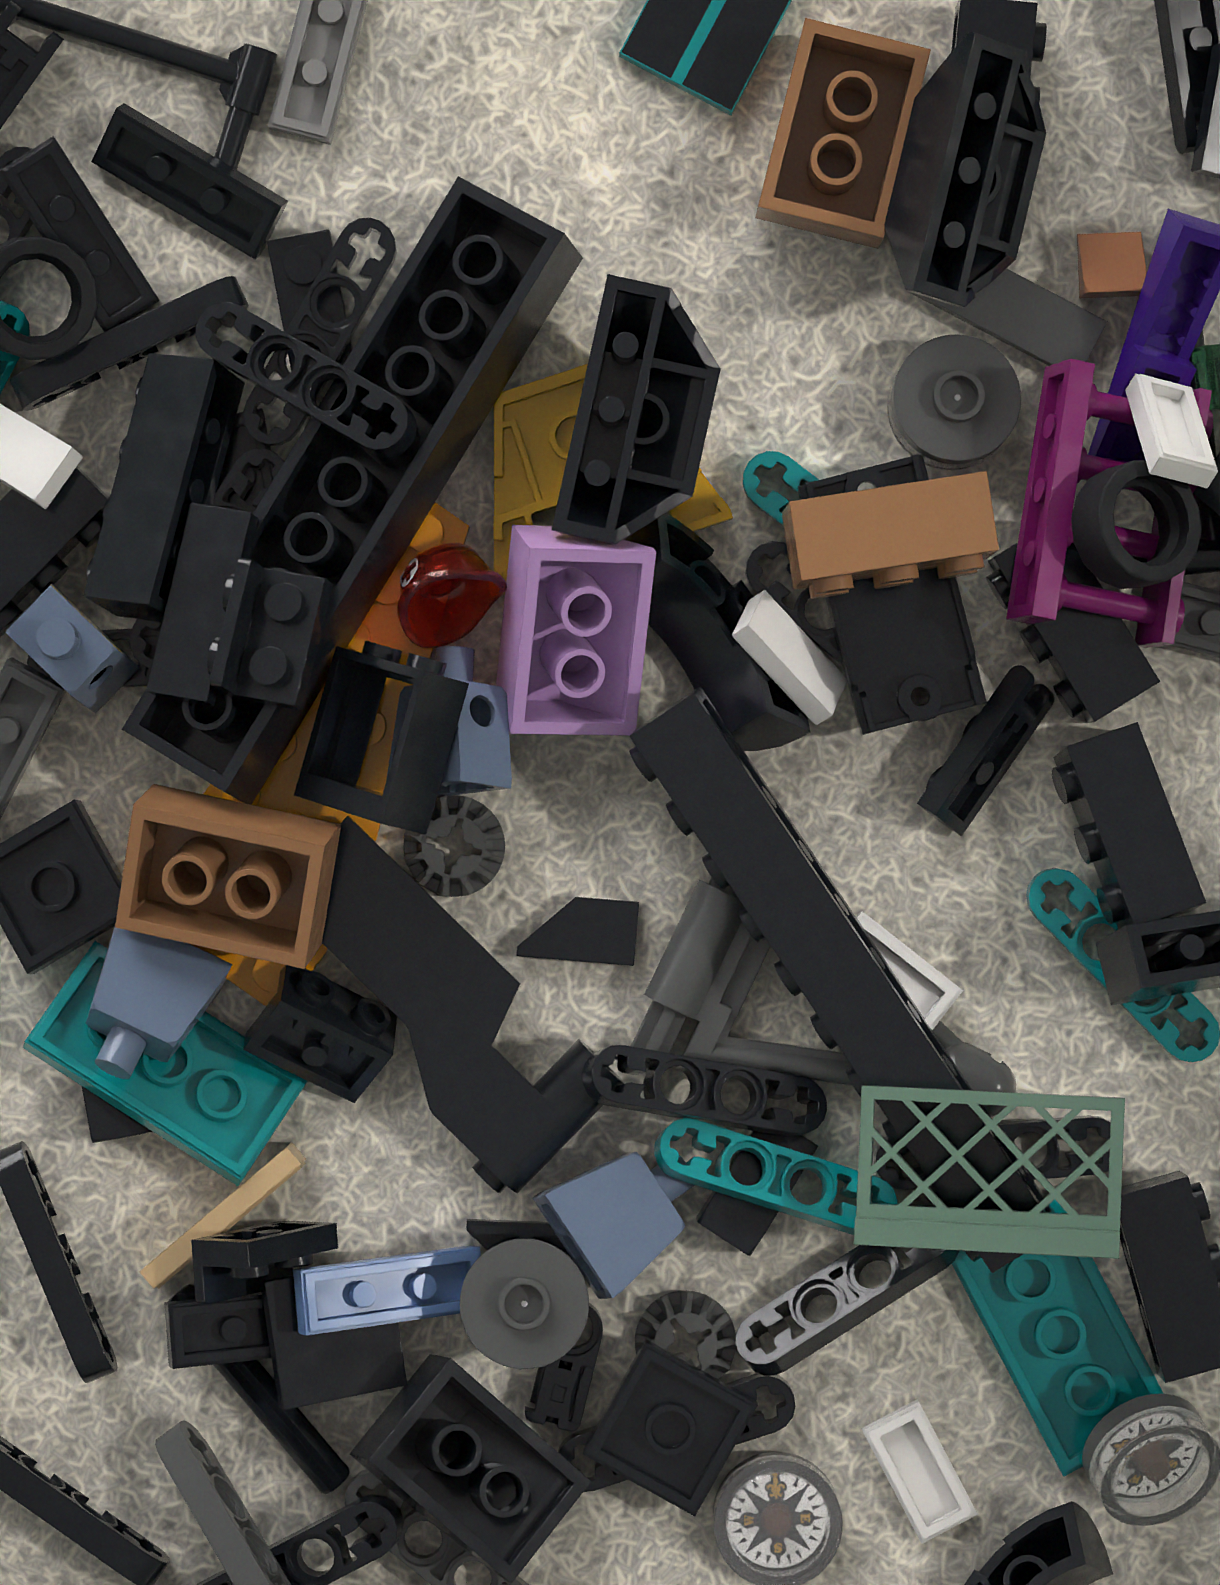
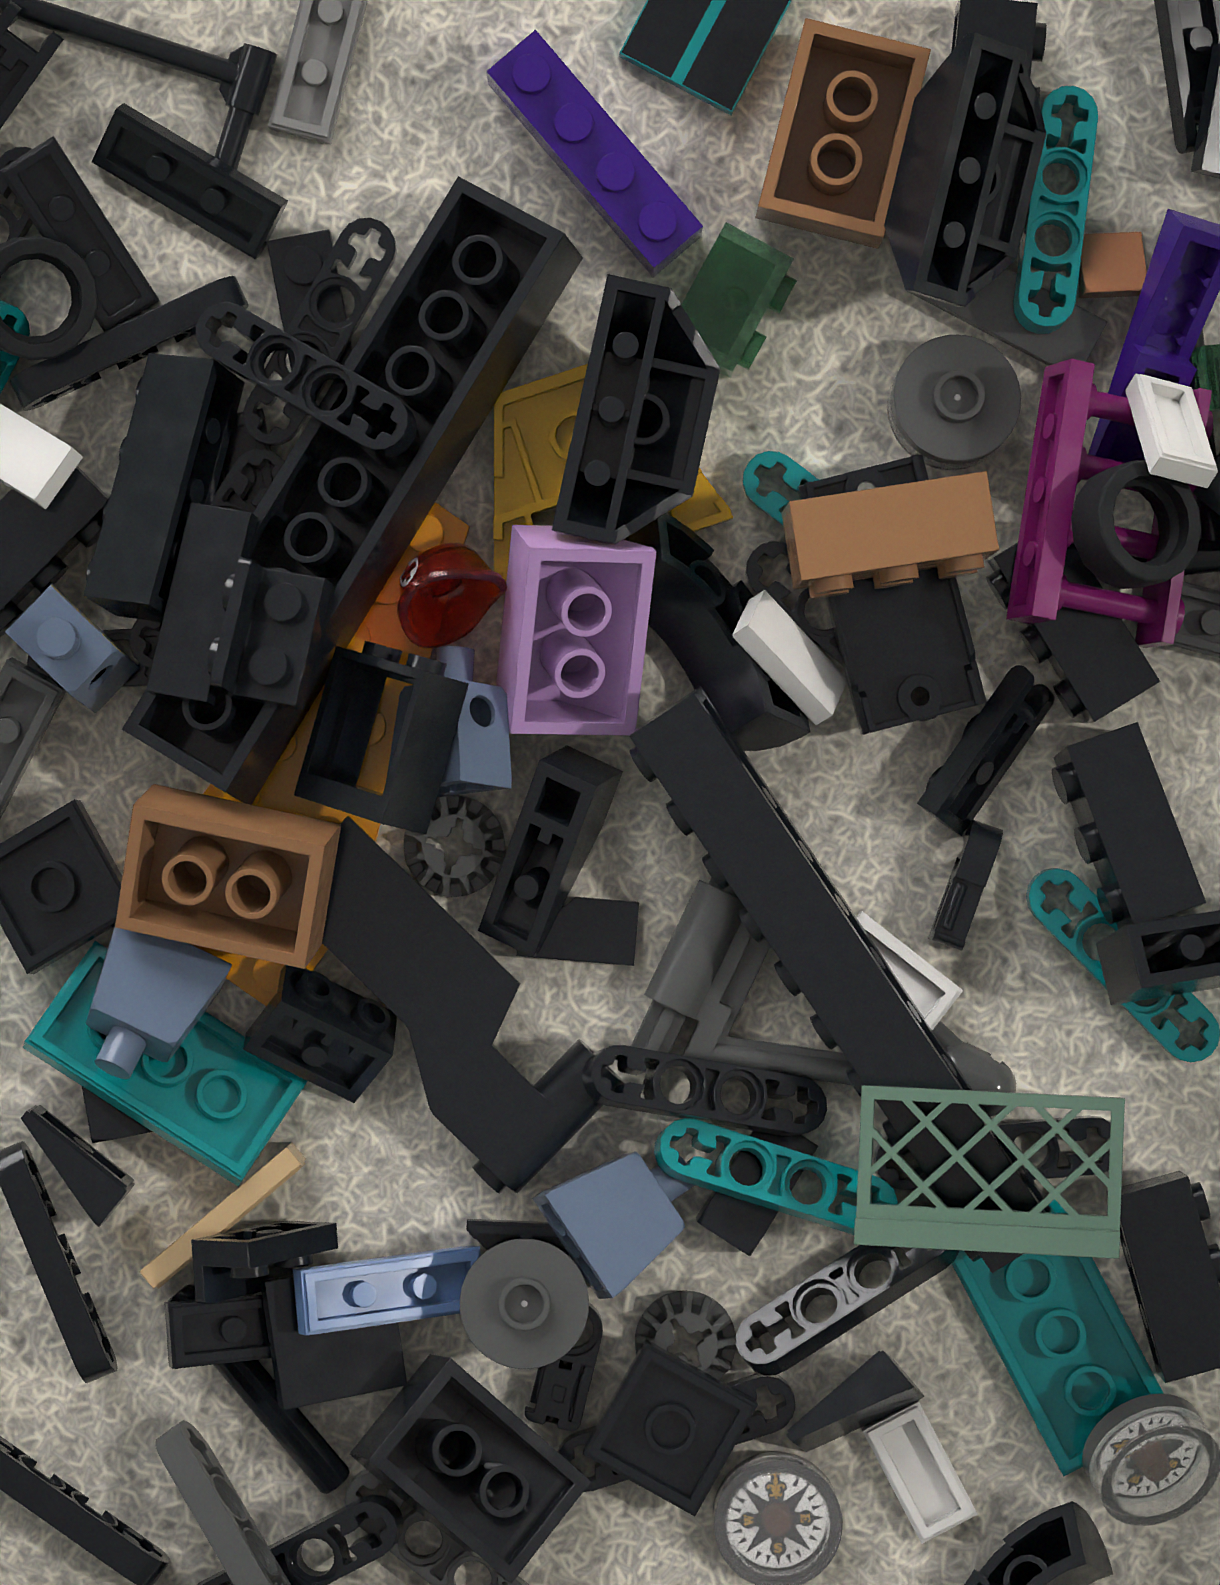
(87, 1172): none -> black slope
(549, 847): none -> black slope
(594, 153): none -> dark purple brick
(733, 295): none -> clear green brick
(864, 1397): none -> black slope
(966, 885): none -> black piece
(1059, 210): none -> teal beam

